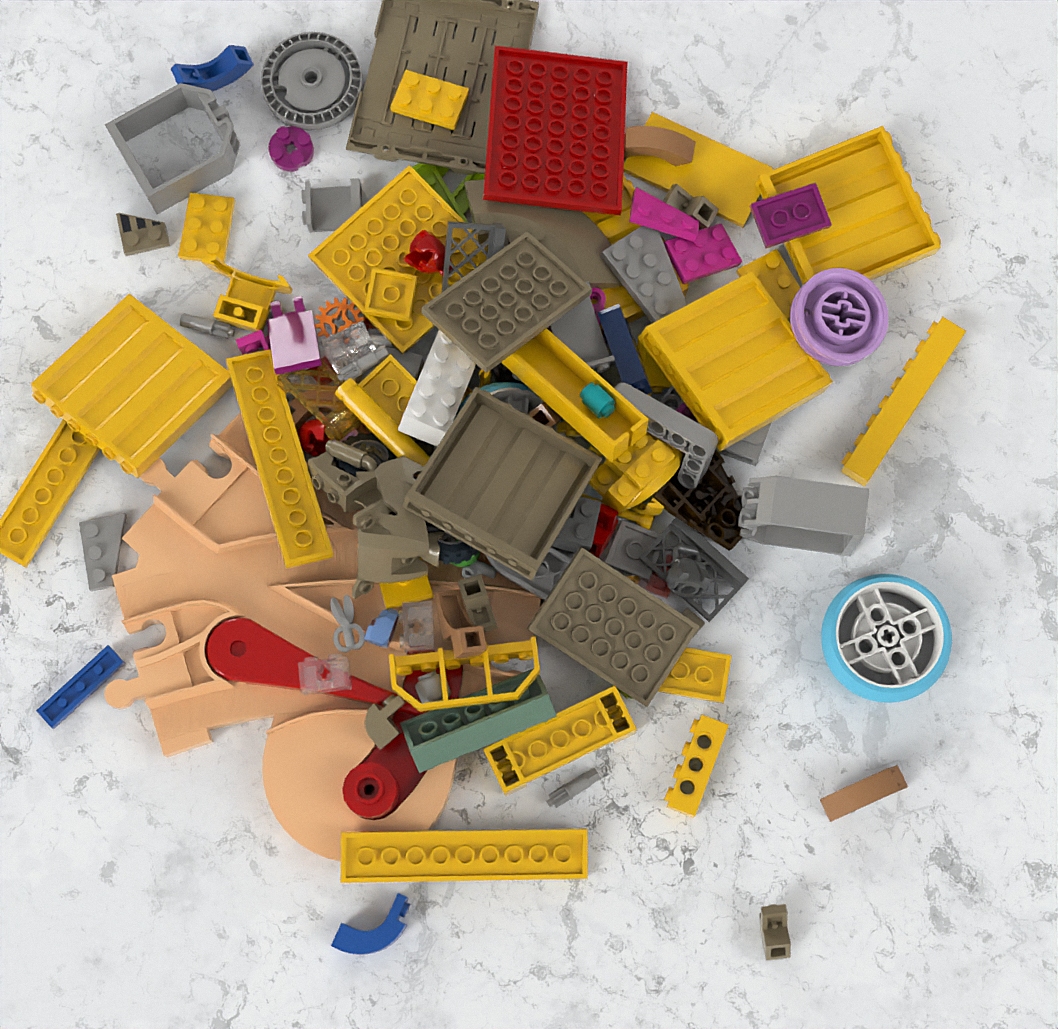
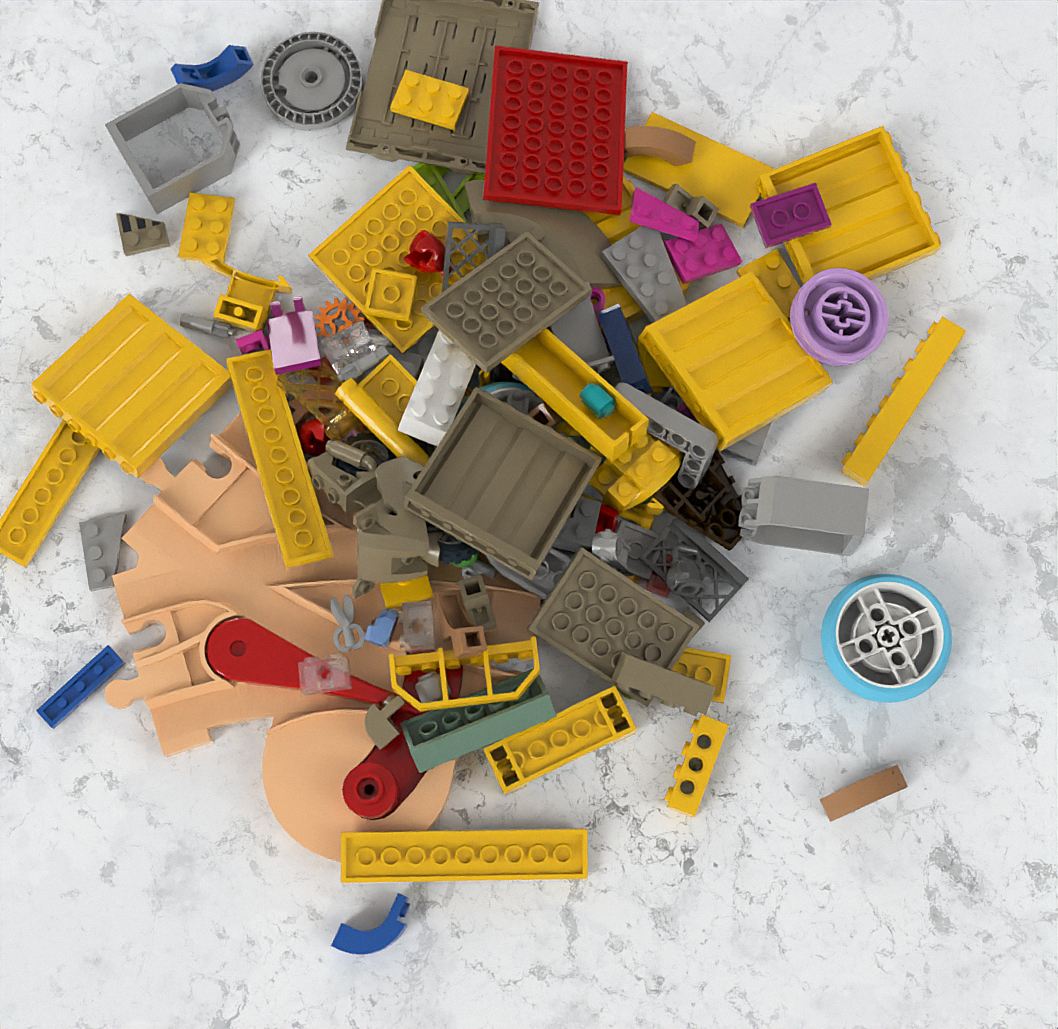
(291, 136): magenta plate -> none
(330, 206): light grey panel -> none
(573, 788): light grey piece -> none
(611, 549): none -> light grey piece
(663, 683): none -> dark tan brick
(775, 932): dark tan brick -> none

